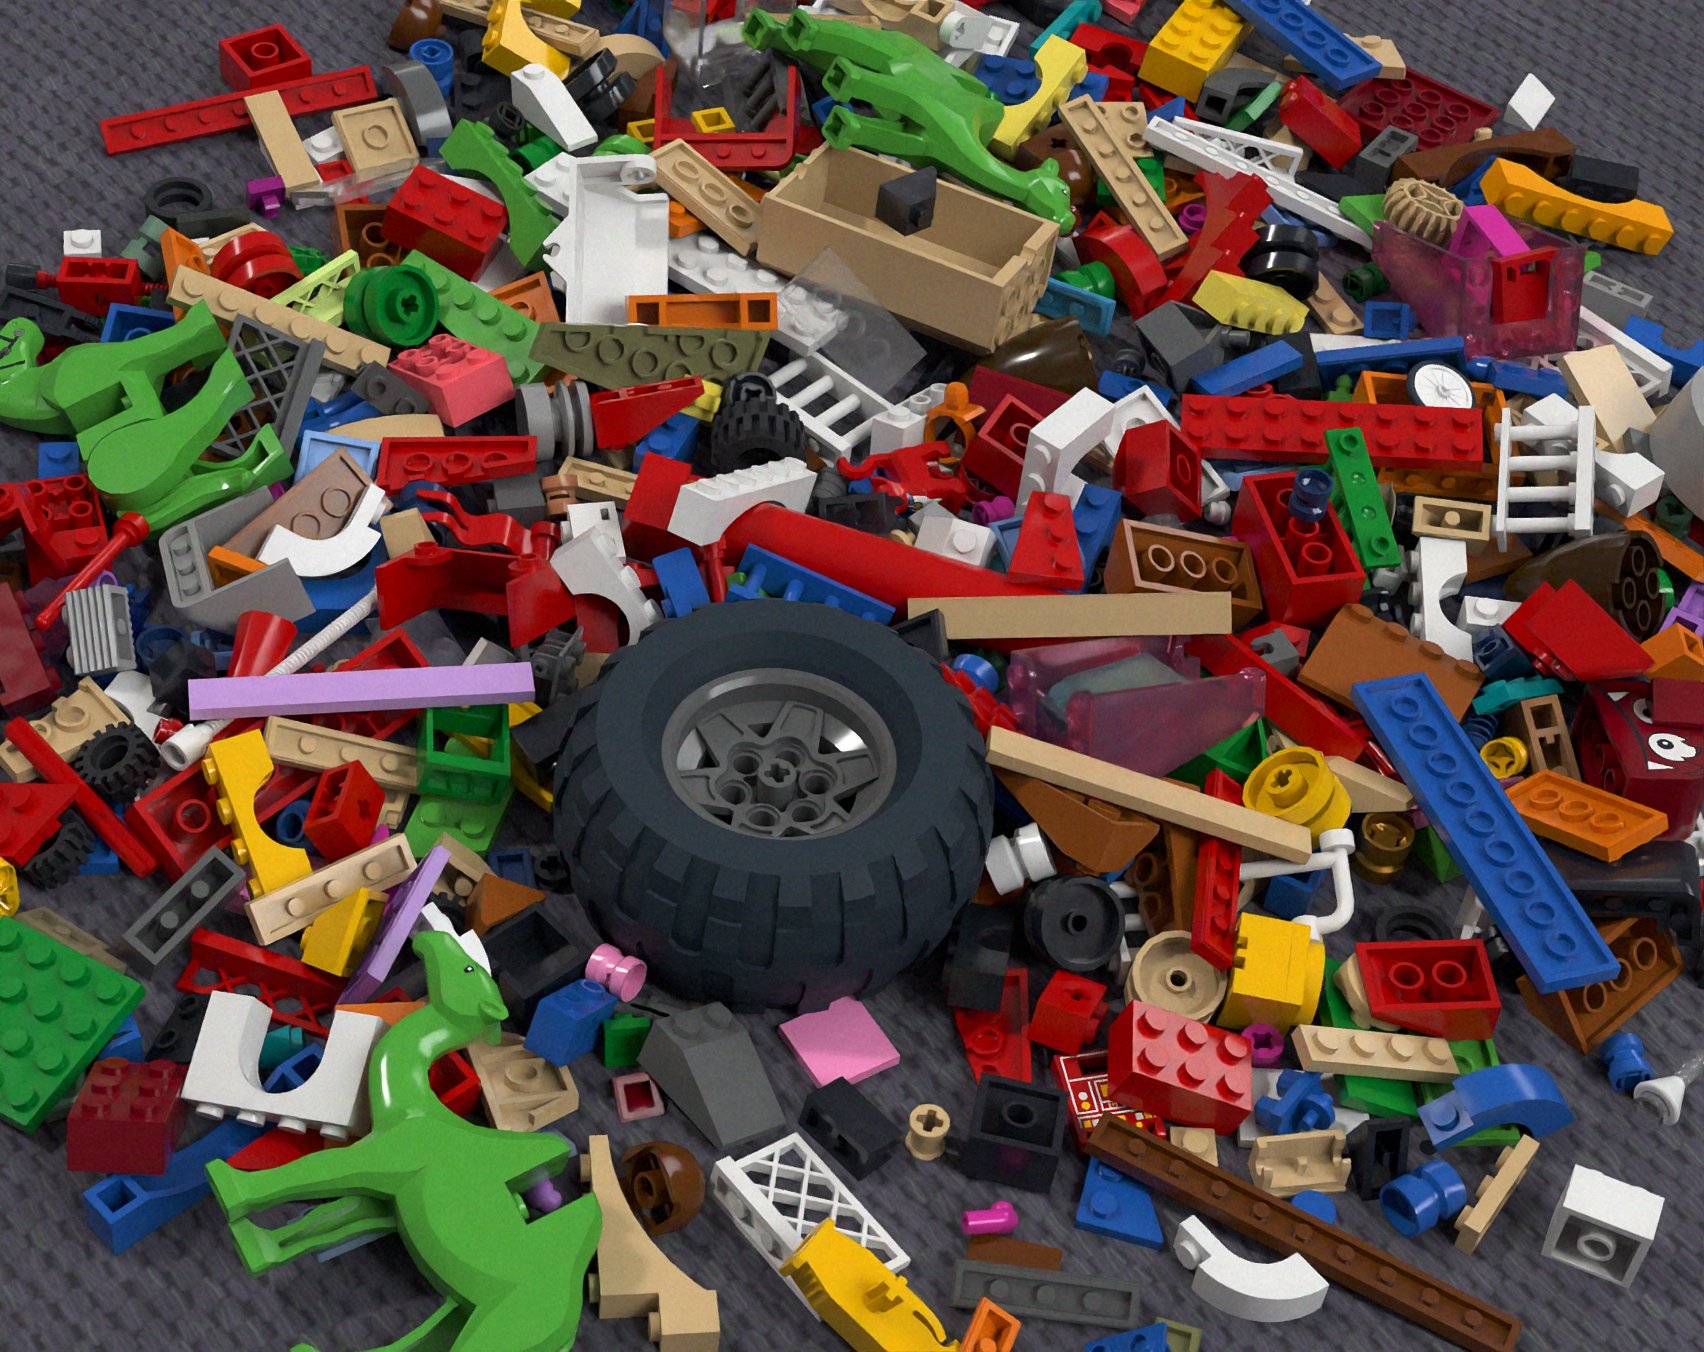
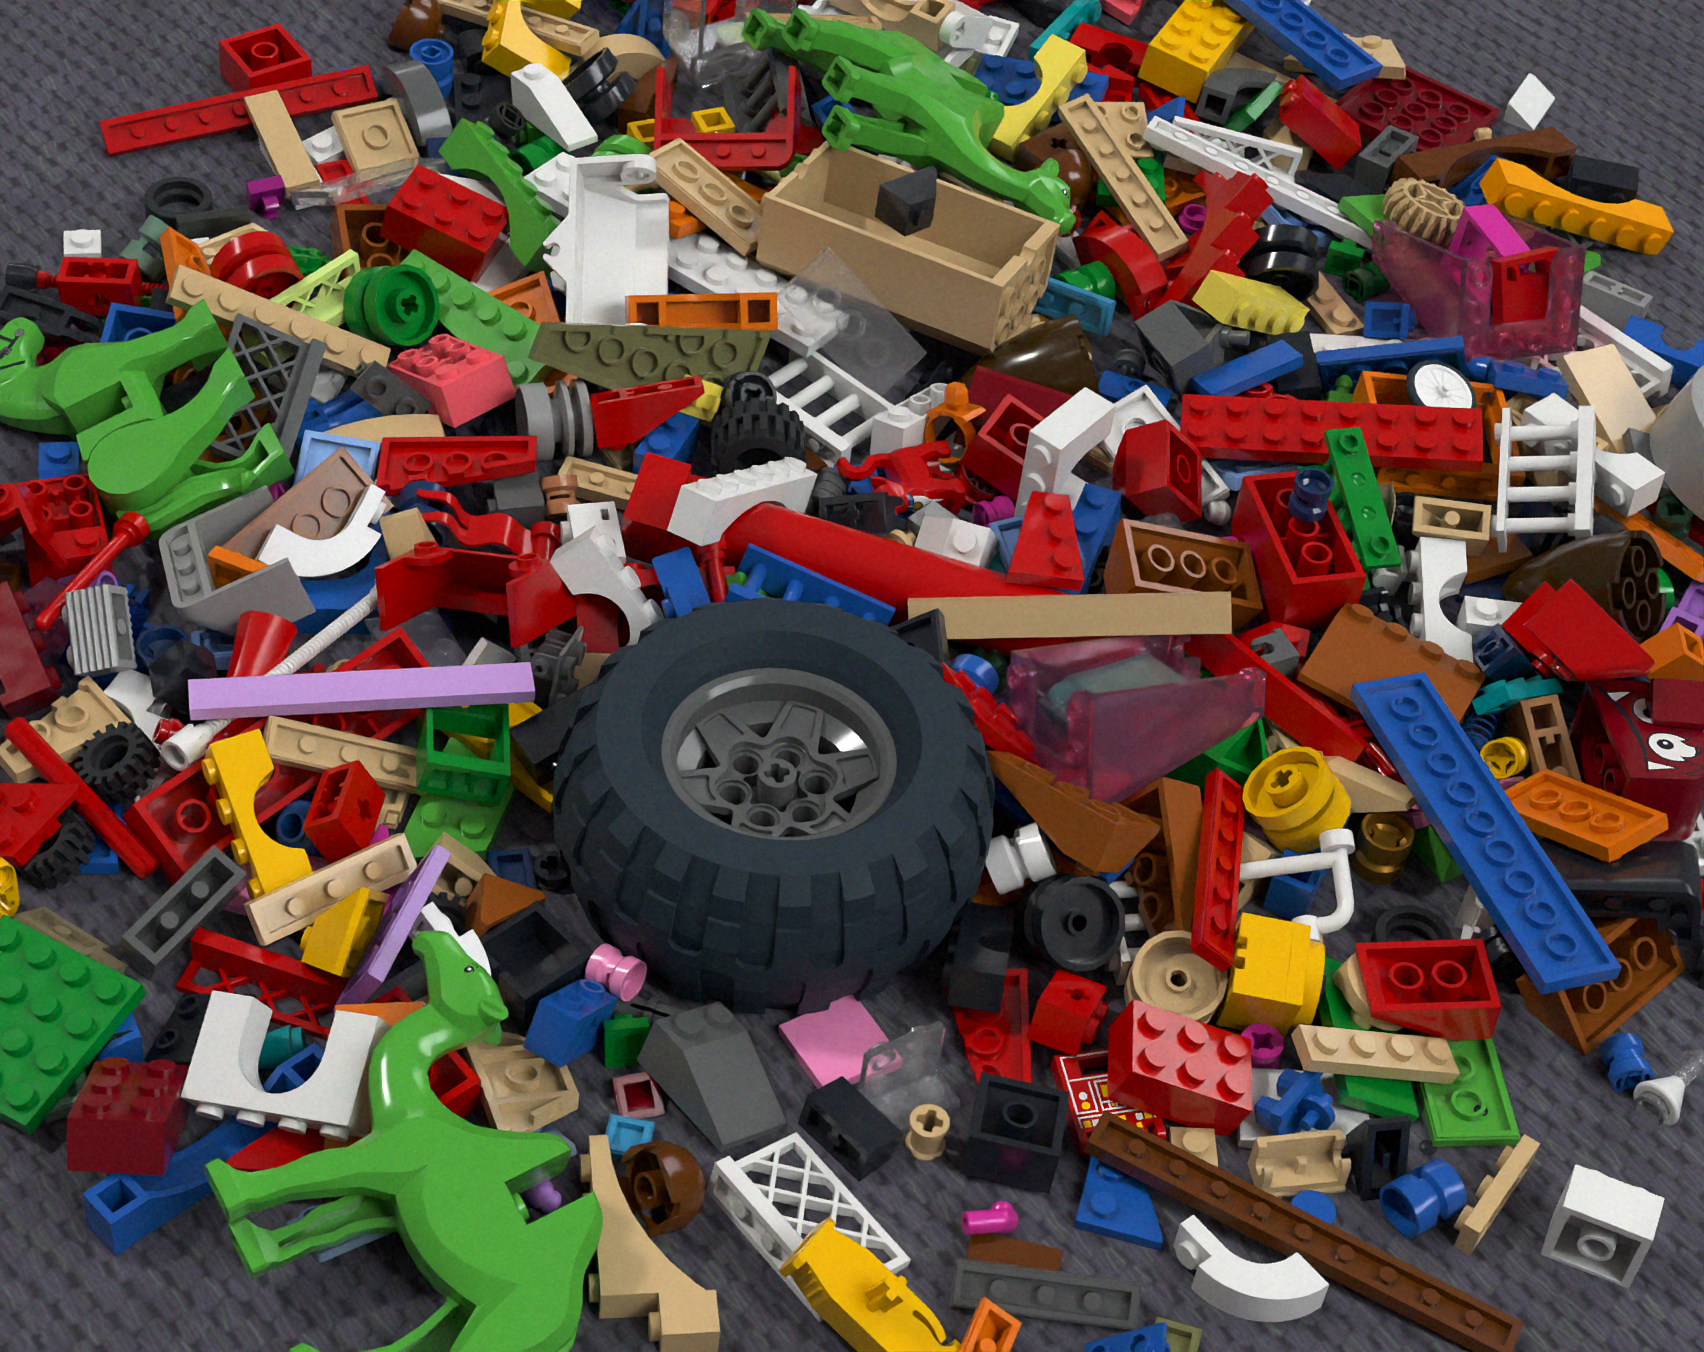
(627, 1132): none -> dark azure tile
(906, 1074): none -> clear bracket
(1148, 795): tan tile -> none
(1343, 257): none -> green tile
(1493, 1098): blue arch -> none

